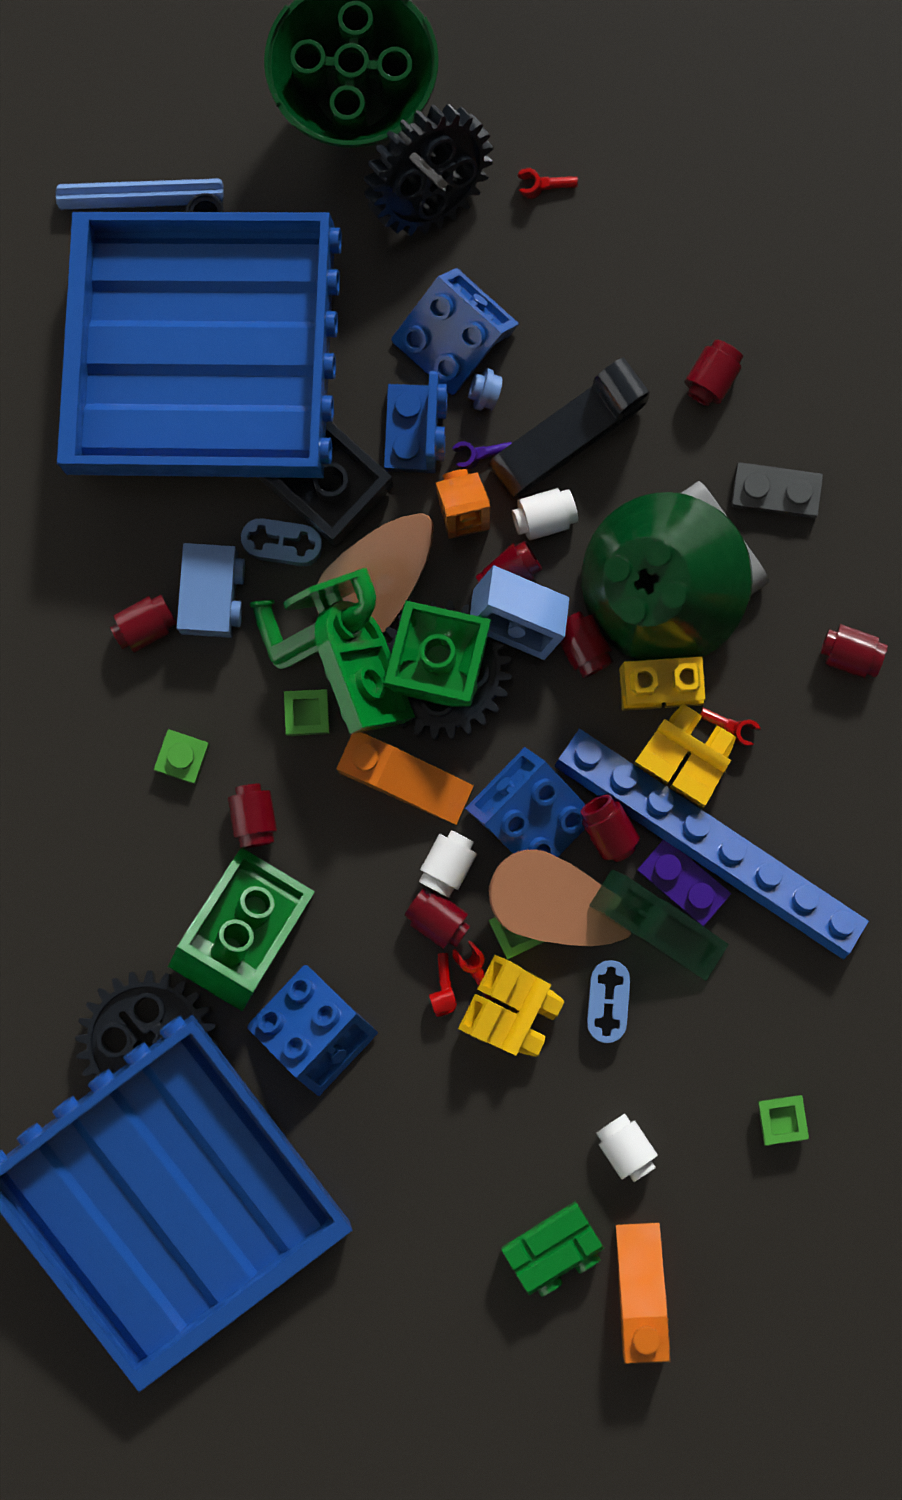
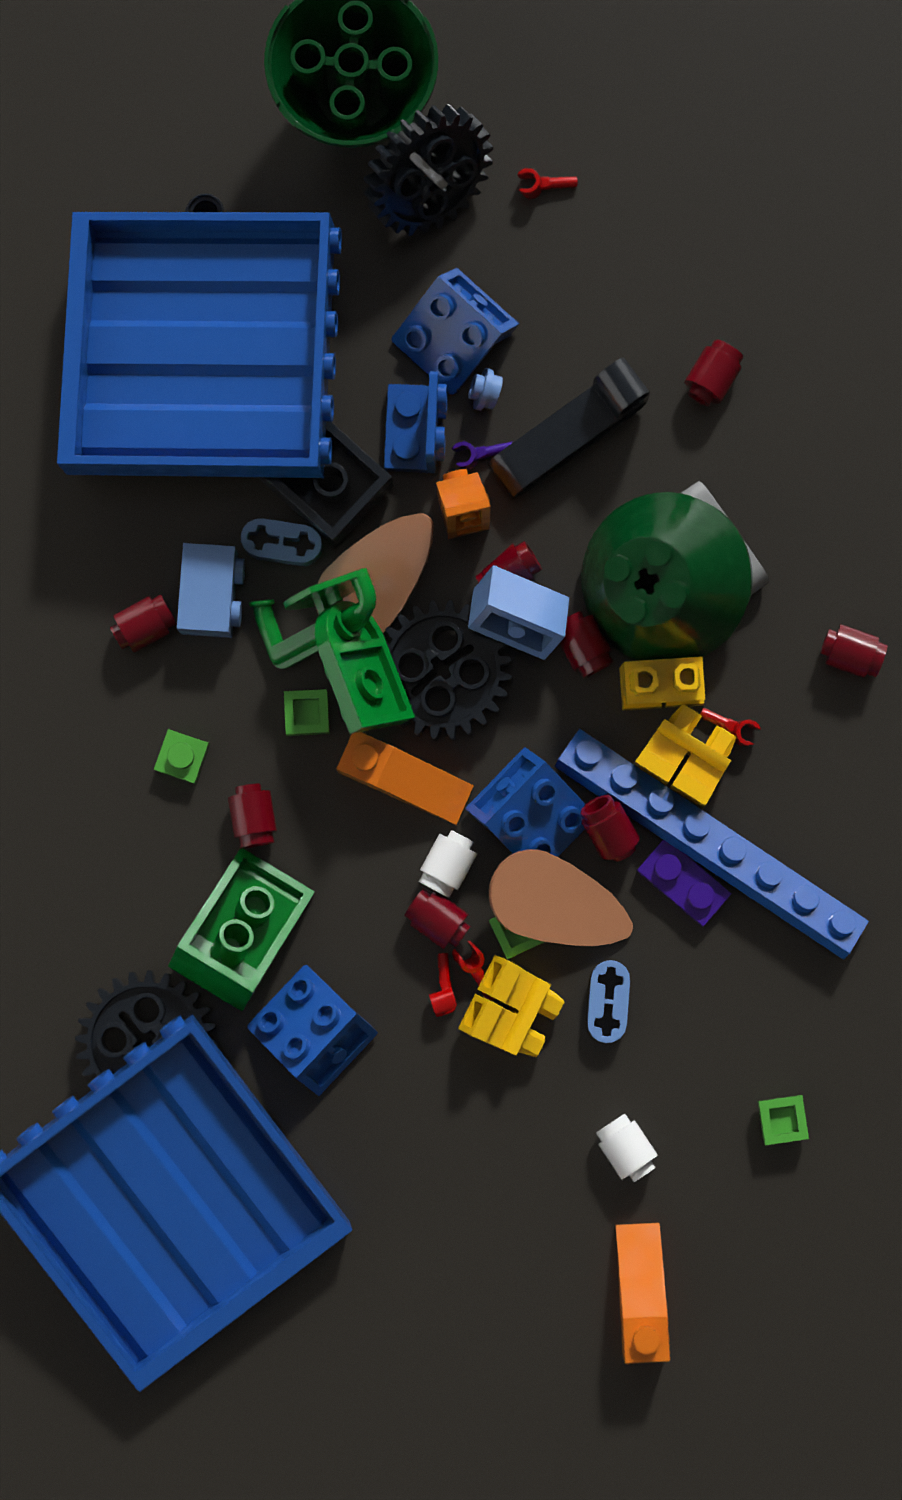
(135, 193): medium blue axle -> none
(437, 655): green slope -> none
(545, 513): white brick -> none
(553, 1249): green brick -> none
(658, 924): clear green slope -> none
(777, 490): dark grey plate -> none

